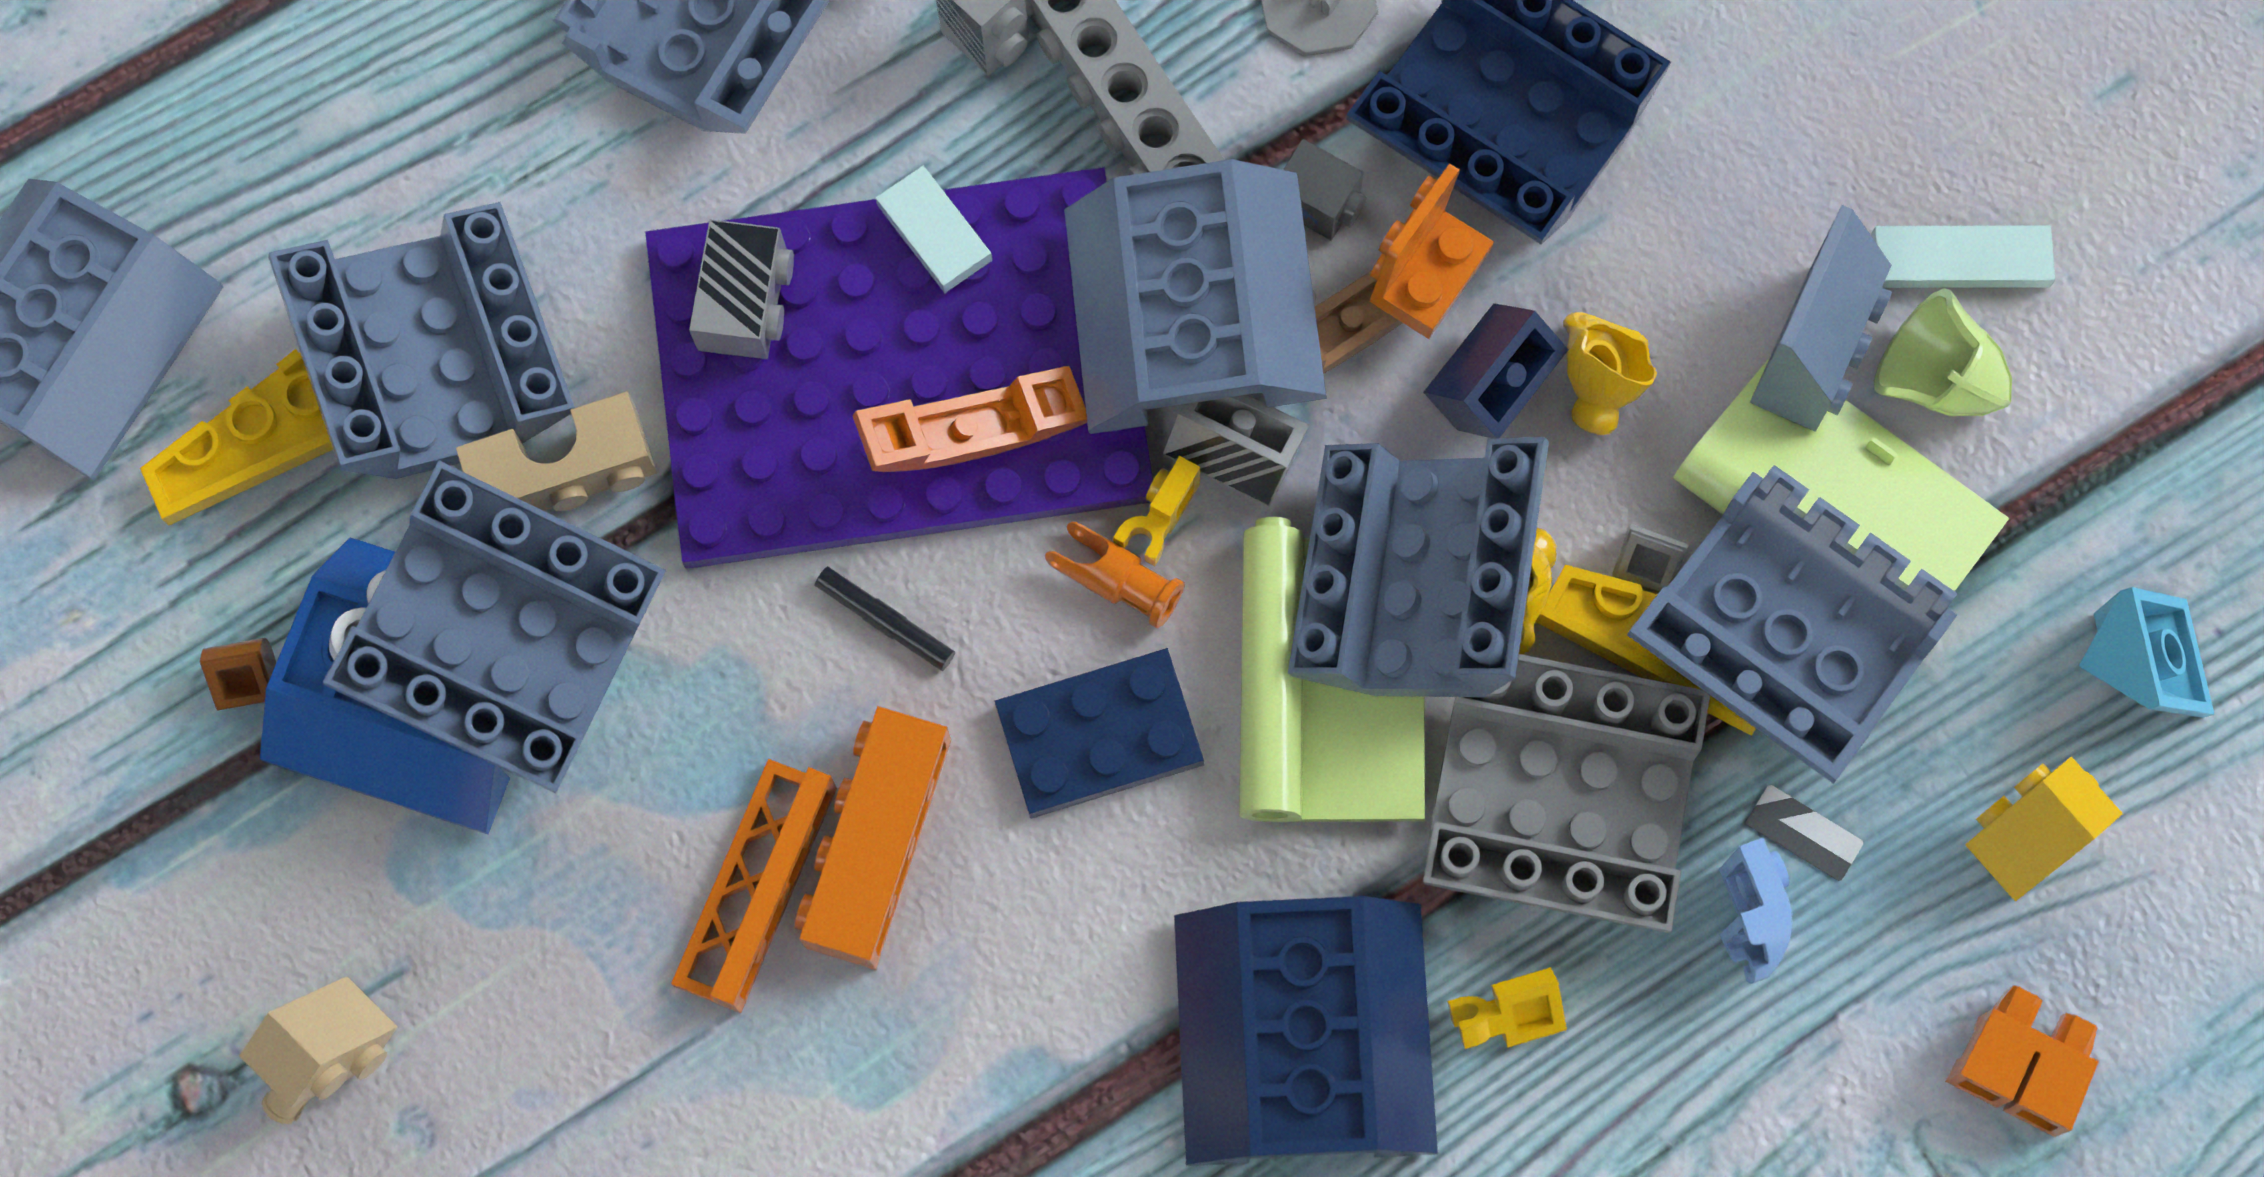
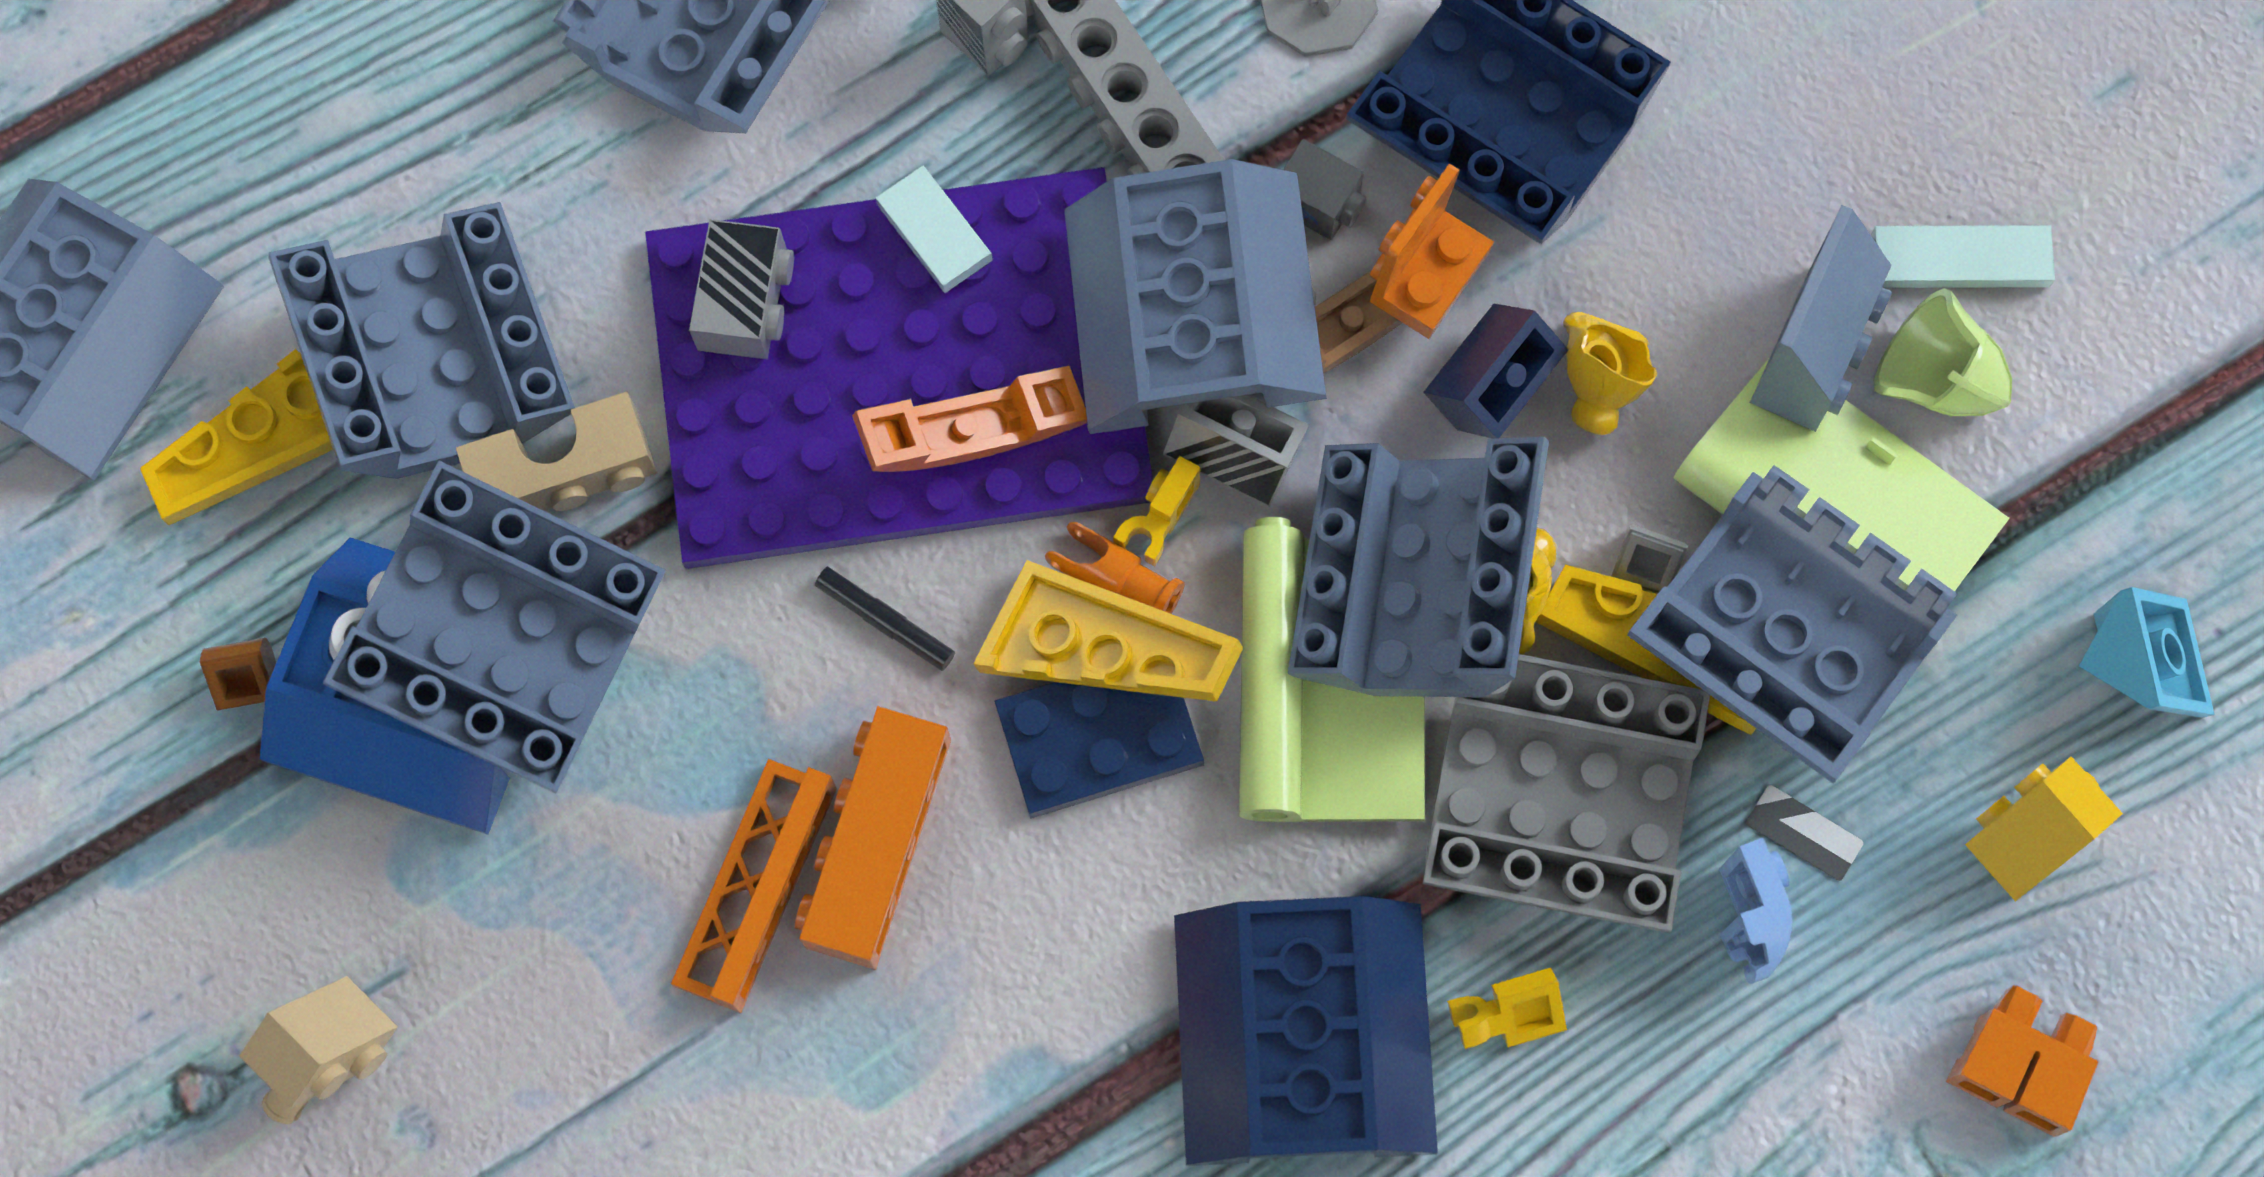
(1096, 638): none -> yellow wing

